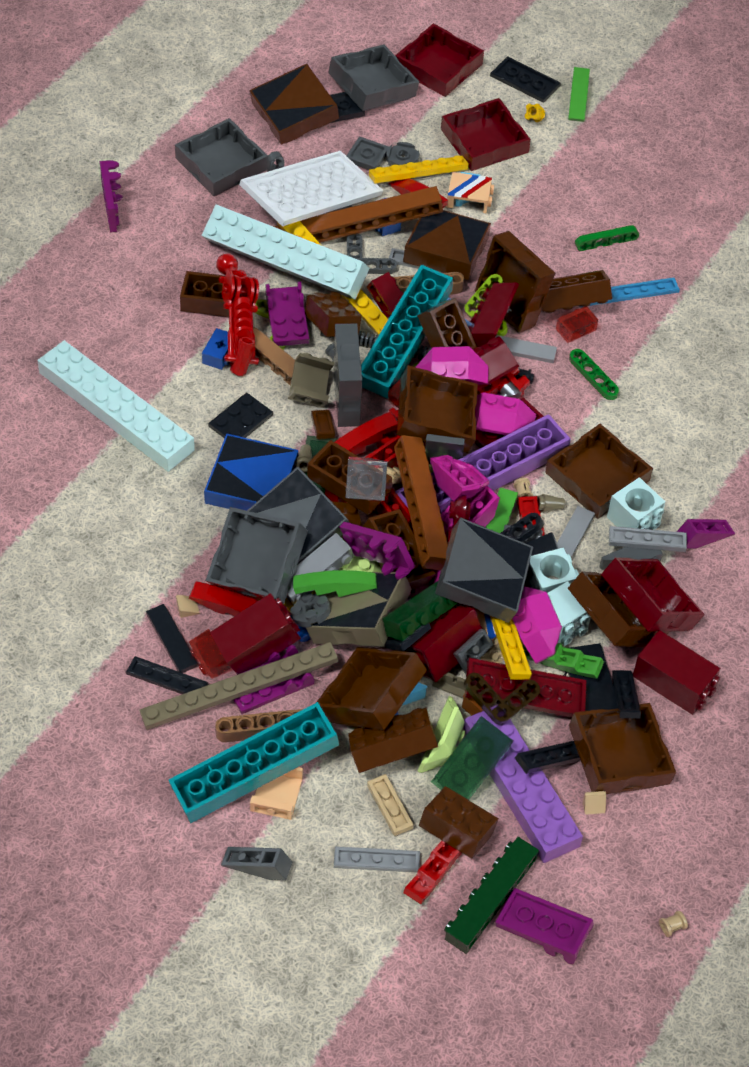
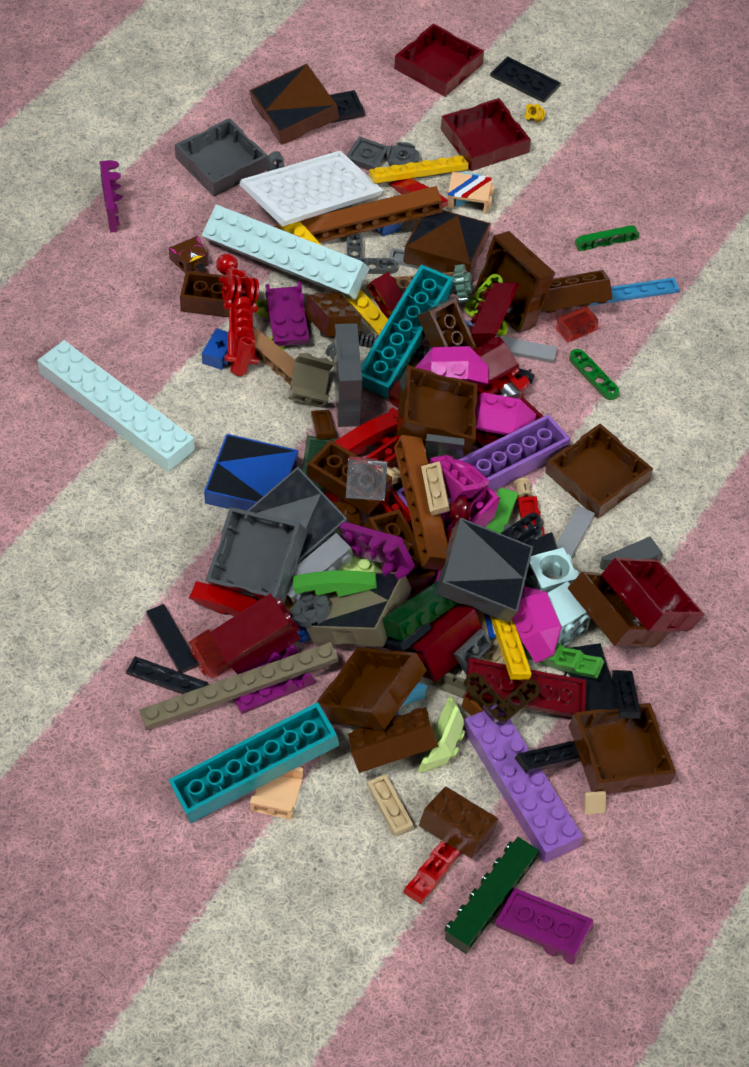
(186, 606): tan slope -> none
(189, 255): none -> reddish brown torso
(241, 417): black plate -> none
(253, 721): medium nougat beam -> none
(260, 862): dark grey slope -> none
(304, 457): dark tan cone -> none
(373, 77): dark grey tile -> none
(376, 859): light grey tile -> none
(435, 488): none -> tan plate
(462, 283): none -> sand green gear
(473, 759): clear green tile -> none
(550, 503): dark tan cone -> none
(579, 94): bright green slope -> none
(636, 497): light aqua brick -> none
(647, 539): light grey tile -> none
(673, 923): tan bush -> none
(676, 672): dark red brick -> none
(705, 531): magenta slope -> none

